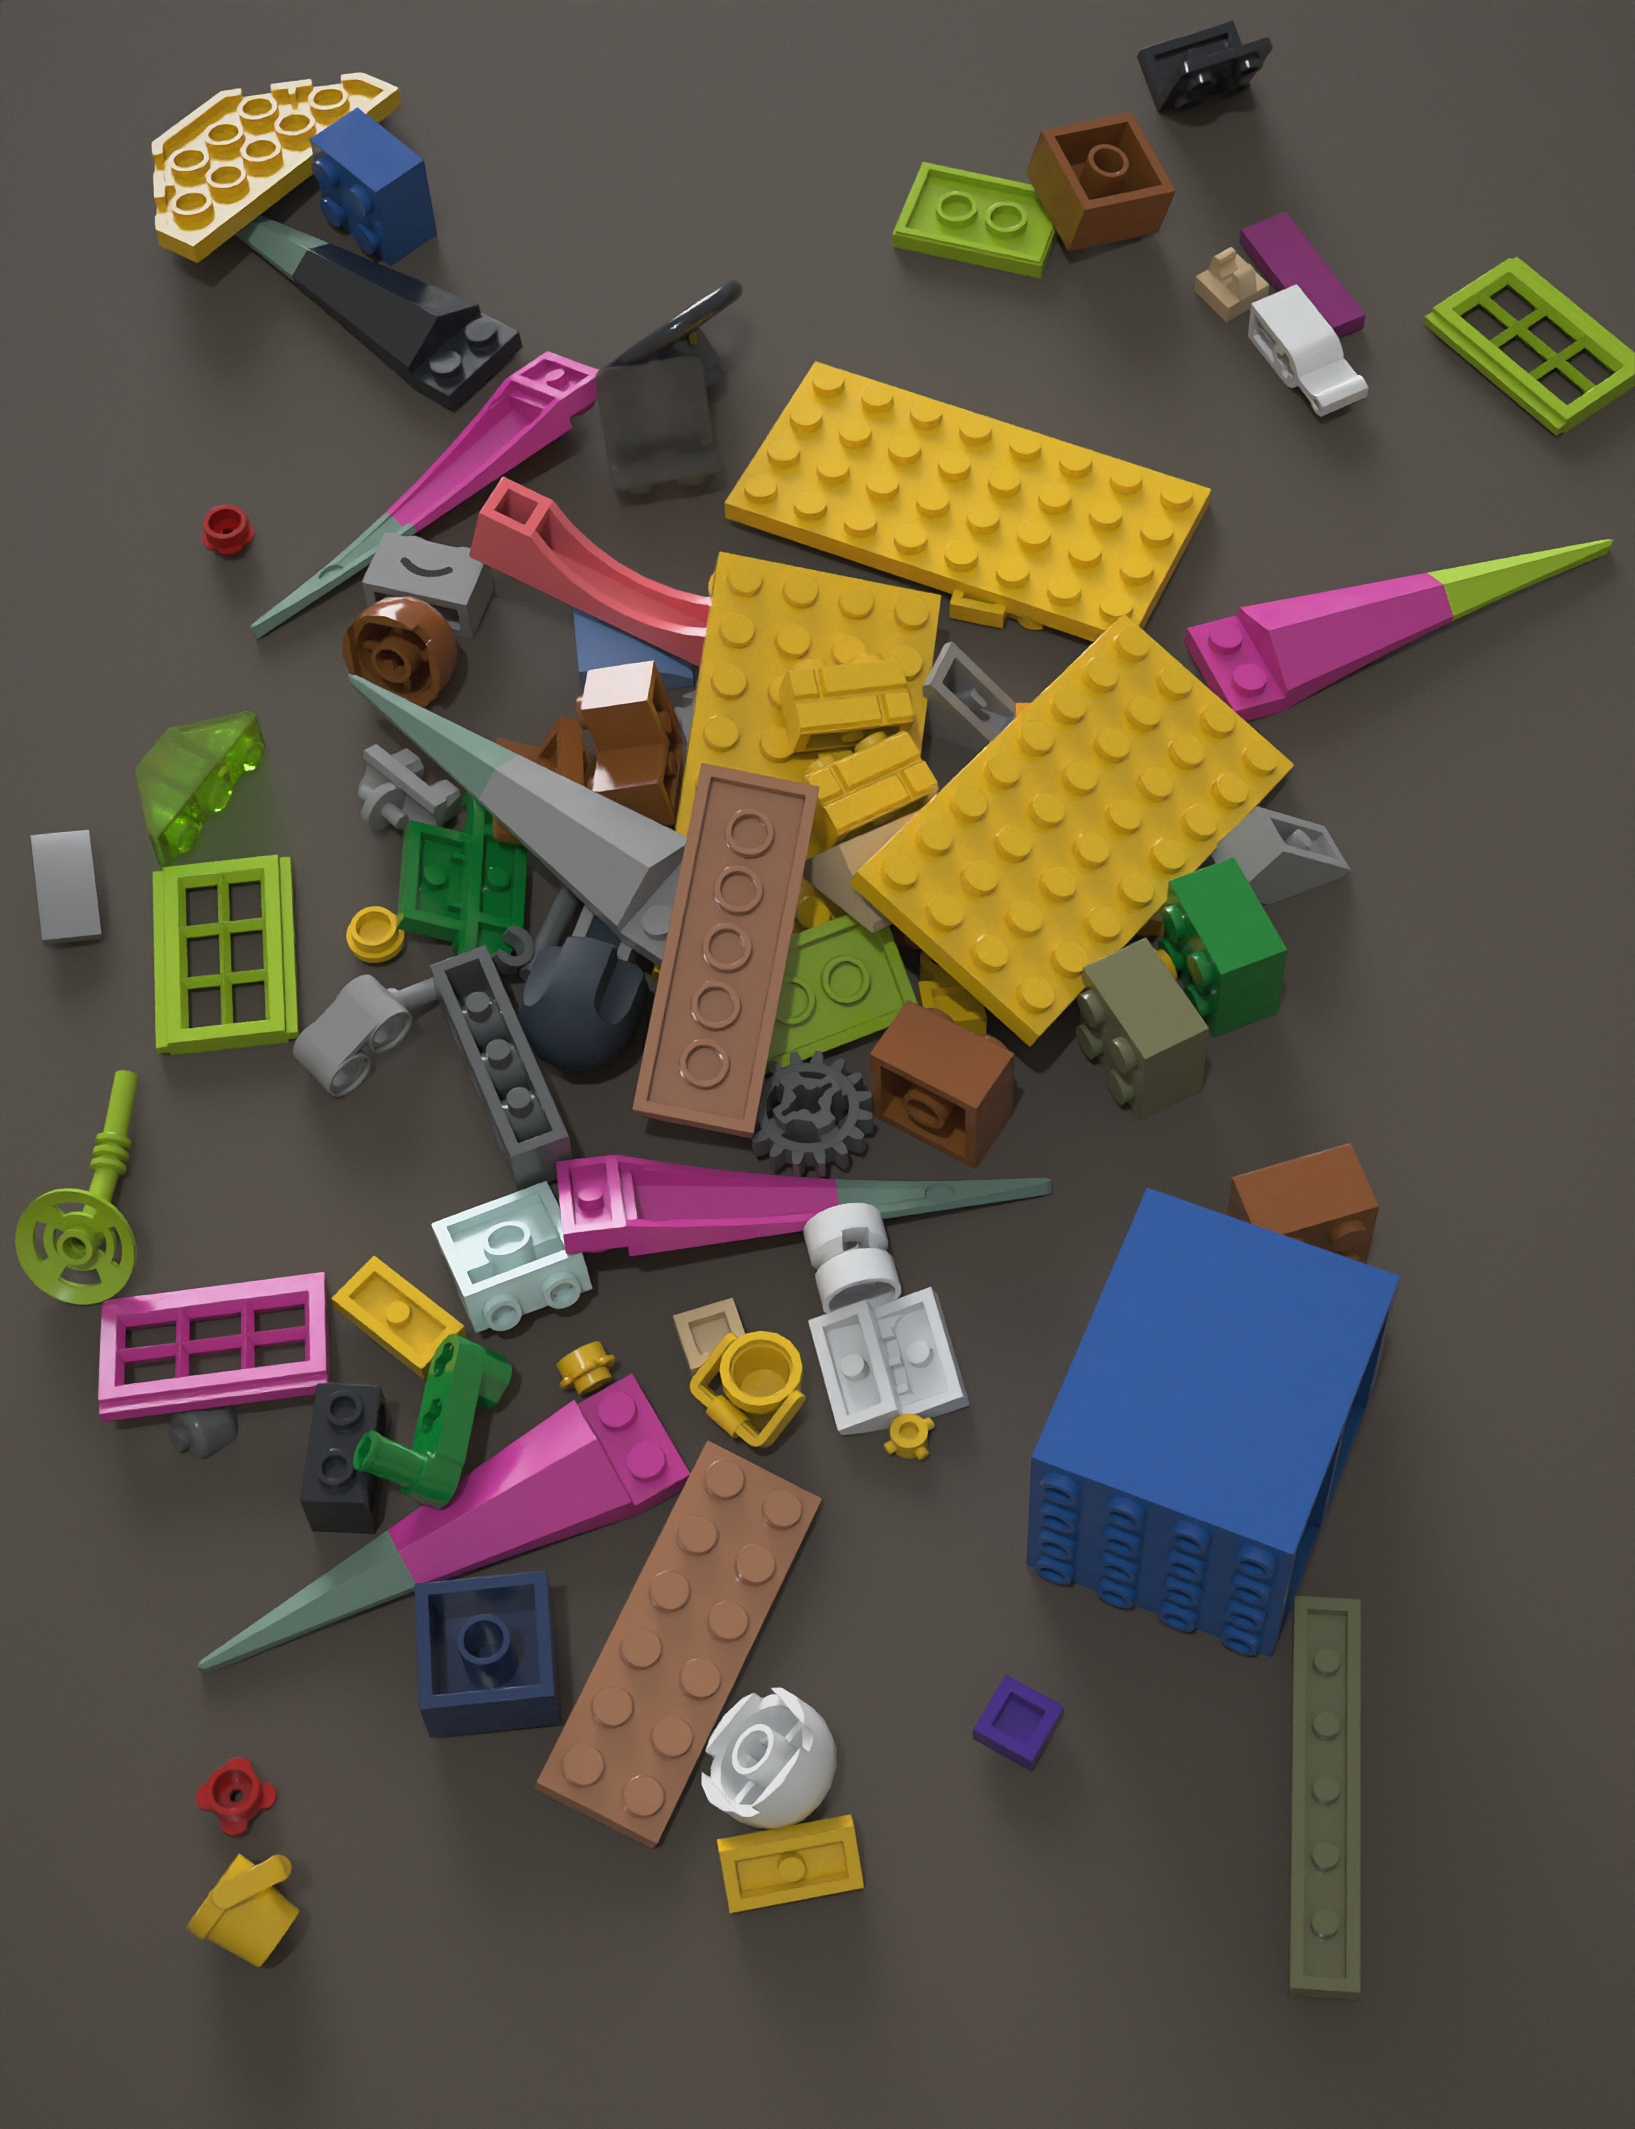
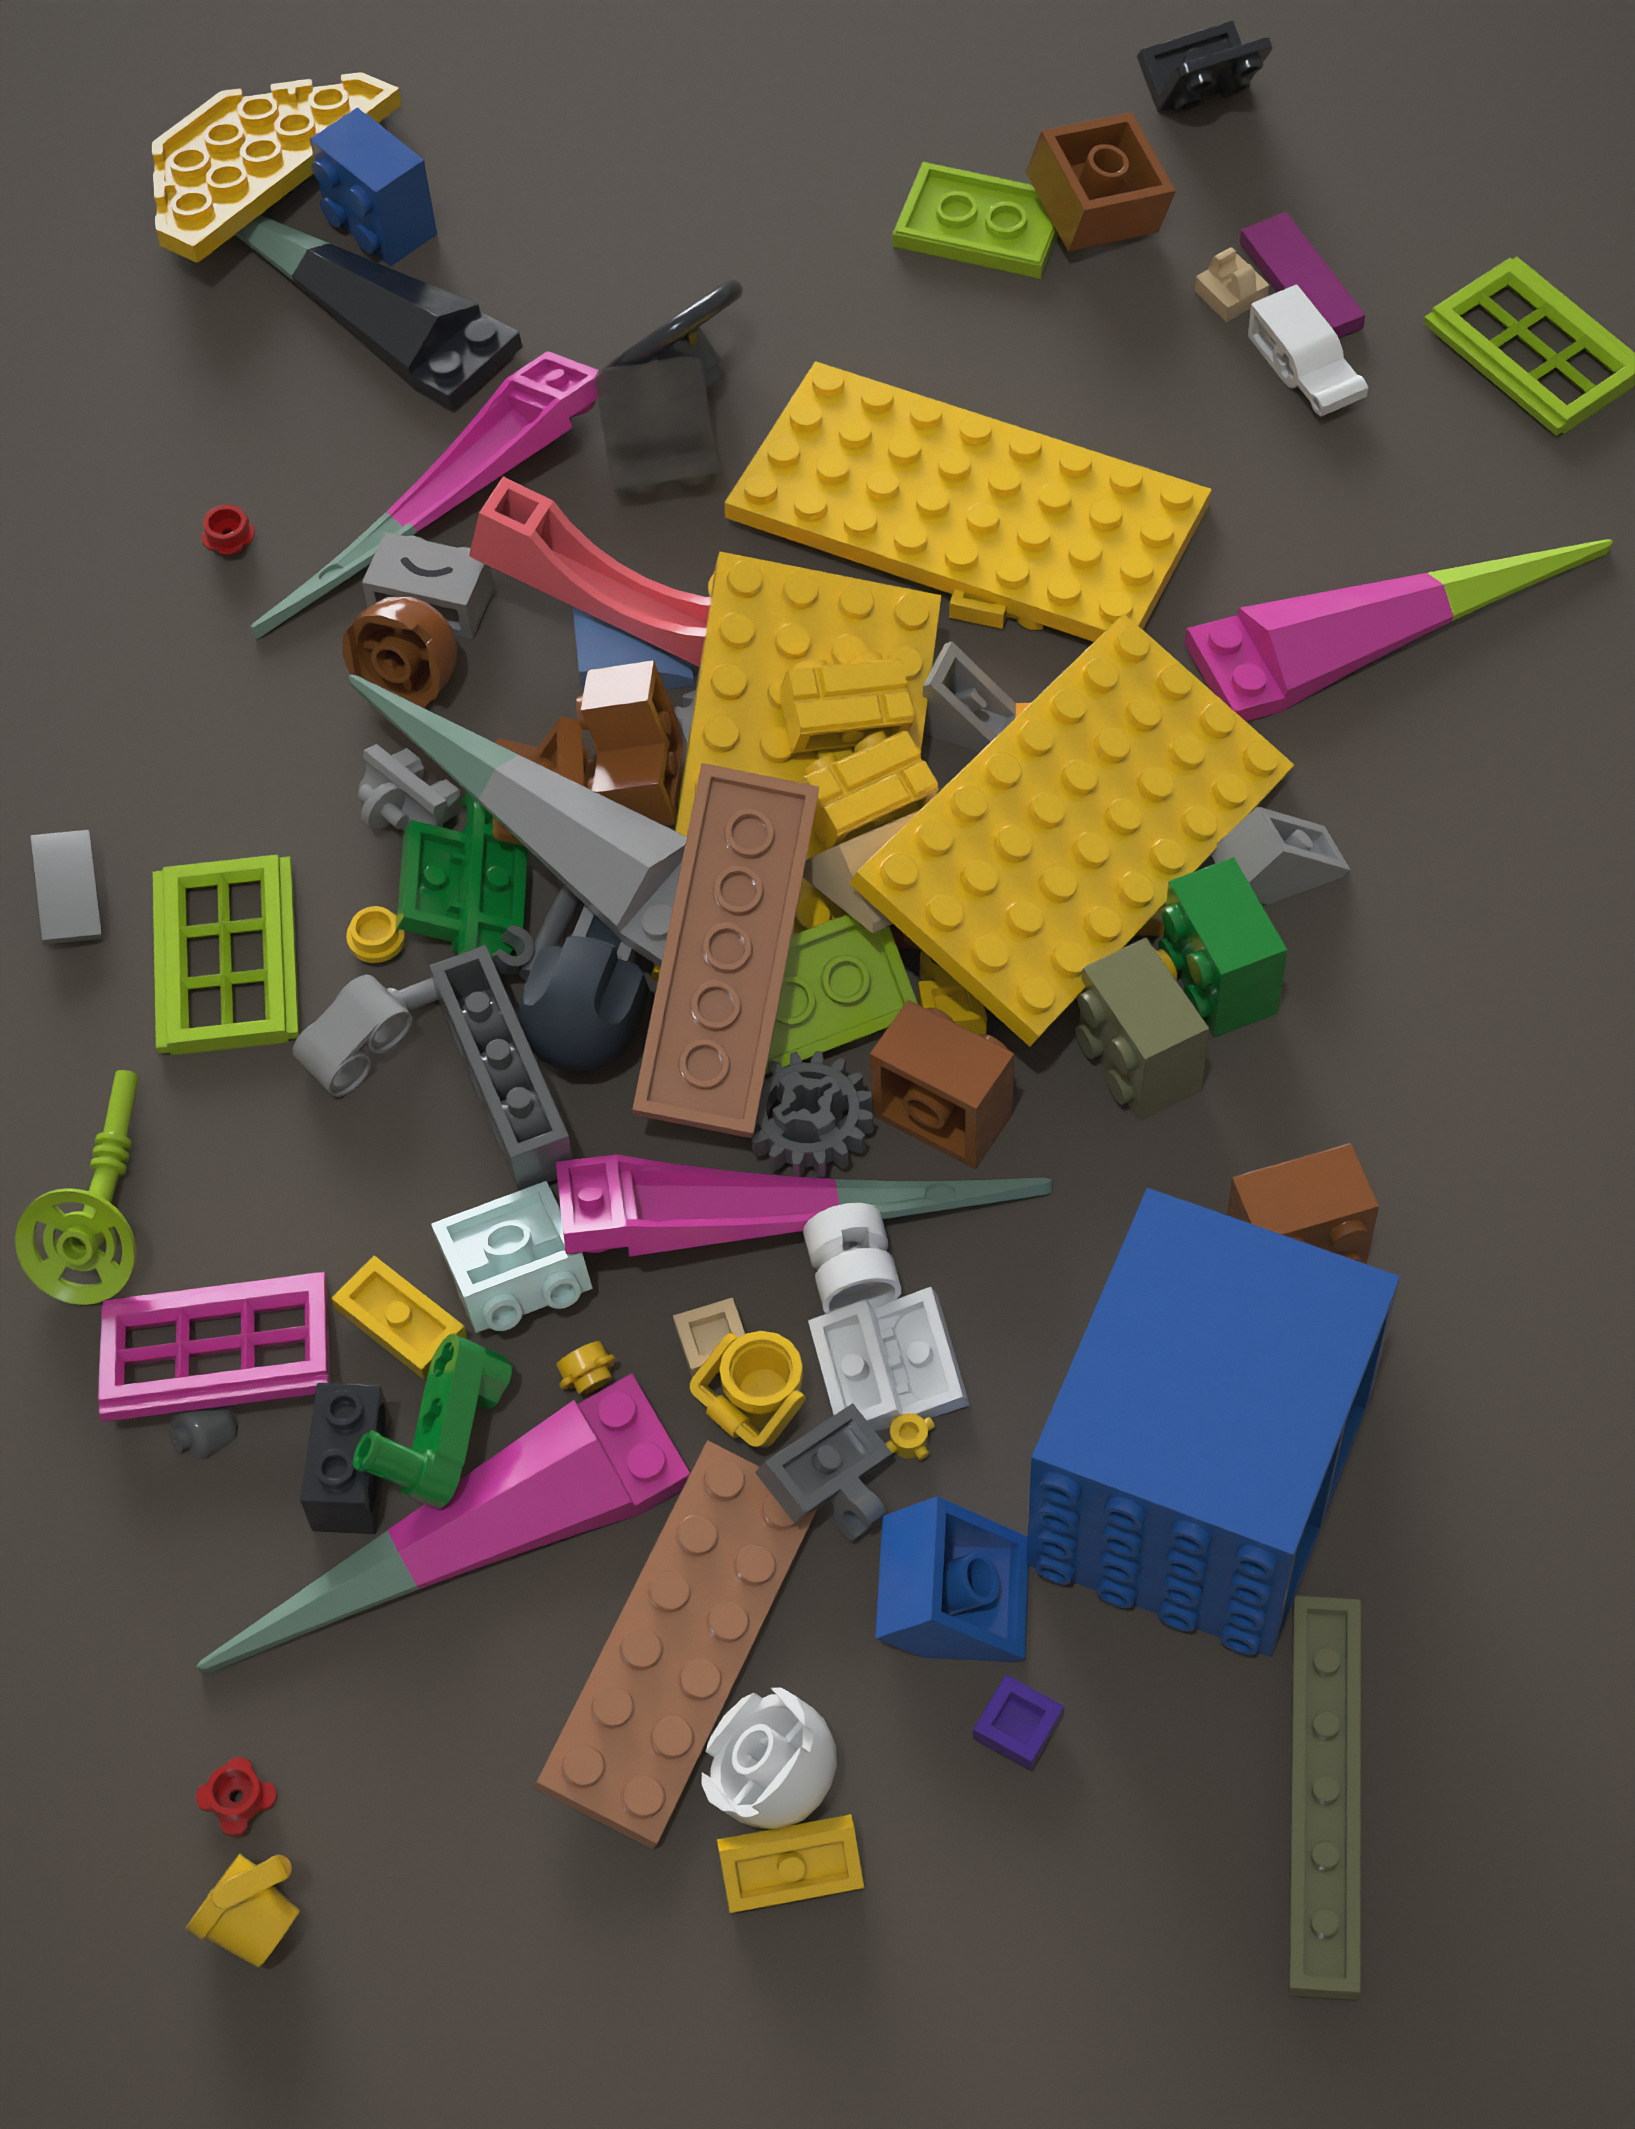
(193, 776): clear neon green slope -> none
(487, 1654): dark blue brick -> none
(829, 1467): none -> dark grey plate
(952, 1584): none -> blue slope

